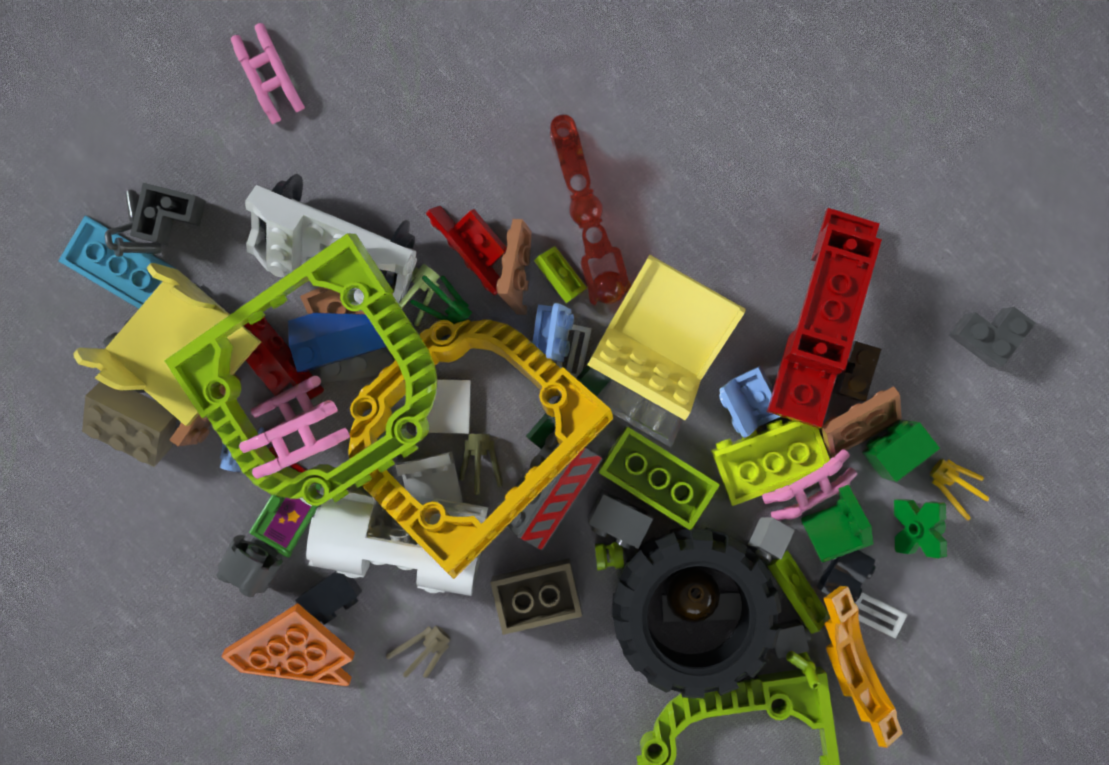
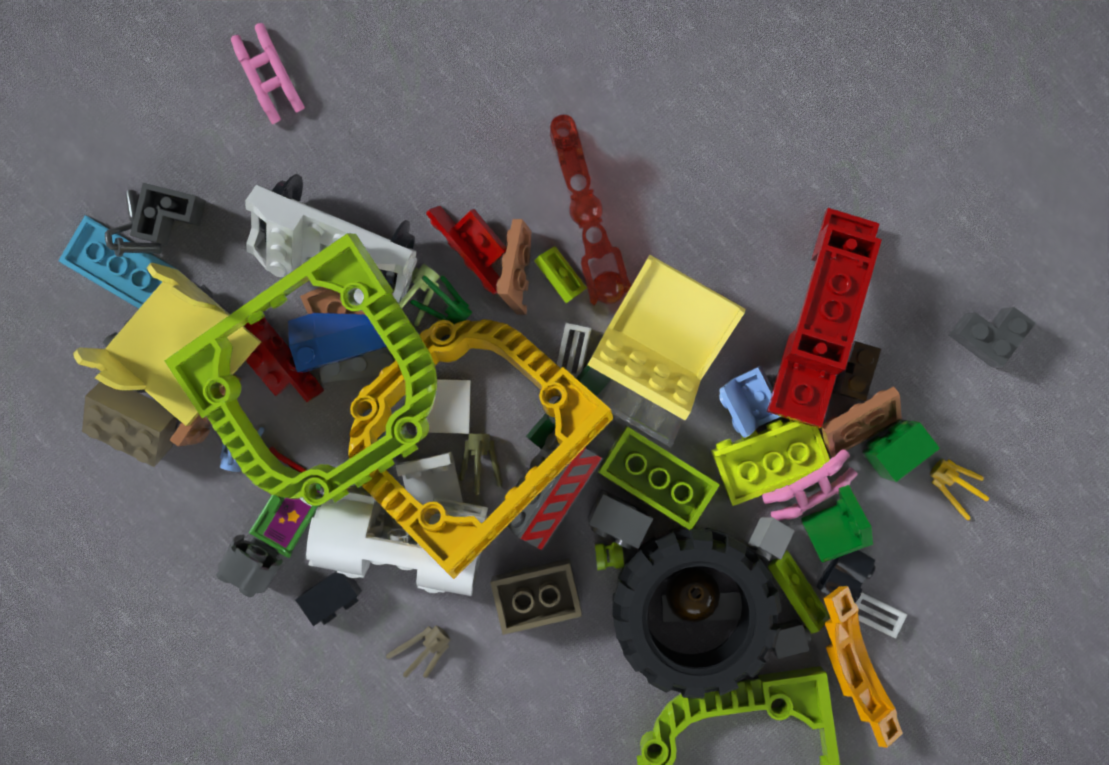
(281, 401): bright pink piece -> none
(292, 648): orange wing -> none
(302, 425): bright pink piece -> none
(552, 331): light blue bracket -> none
(807, 667): lime piece -> none
(922, 528): green plant -> none

